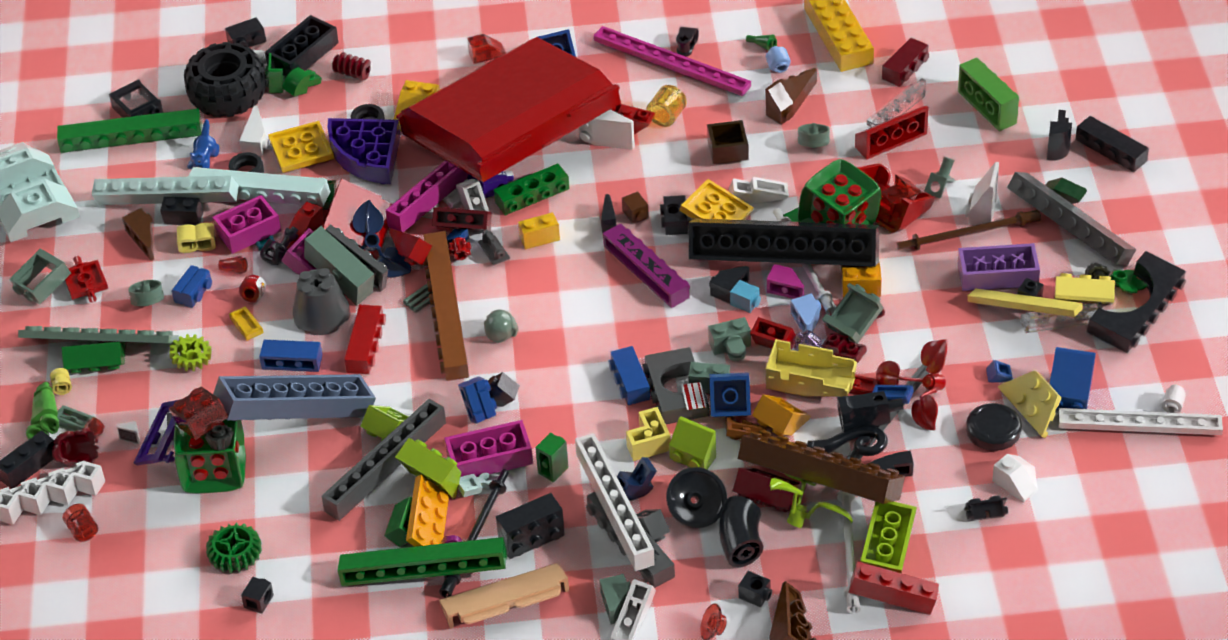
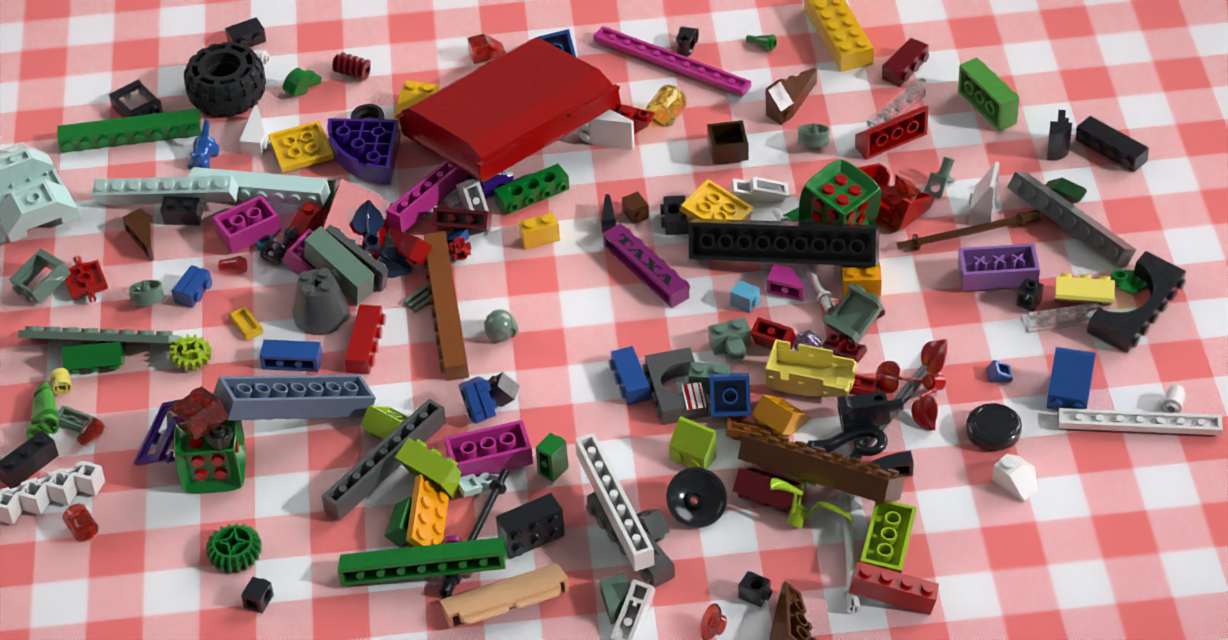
(75, 447): dark red hair -> none
(128, 432): slope -> none
(196, 237): light yellow brick -> none
(247, 159): black tyre -> none
(252, 288): red head -> none
(275, 78): green piece -> none
(303, 45): black brick -> none
(493, 248): dark grey hinge -> none
(638, 483): dark blue brick -> none
(650, 437): light yellow brick -> none
(725, 281): black slope -> none
(740, 531): black brick -> none
(778, 59): light blue head -> none
(806, 312): light blue slope -> none
(896, 391): blue tile -> none
(994, 505): black hinge -> none
(1024, 302): light yellow tile -> none
(1033, 399): light yellow wing -> none
(1097, 270): pearl dark grey piece -> none

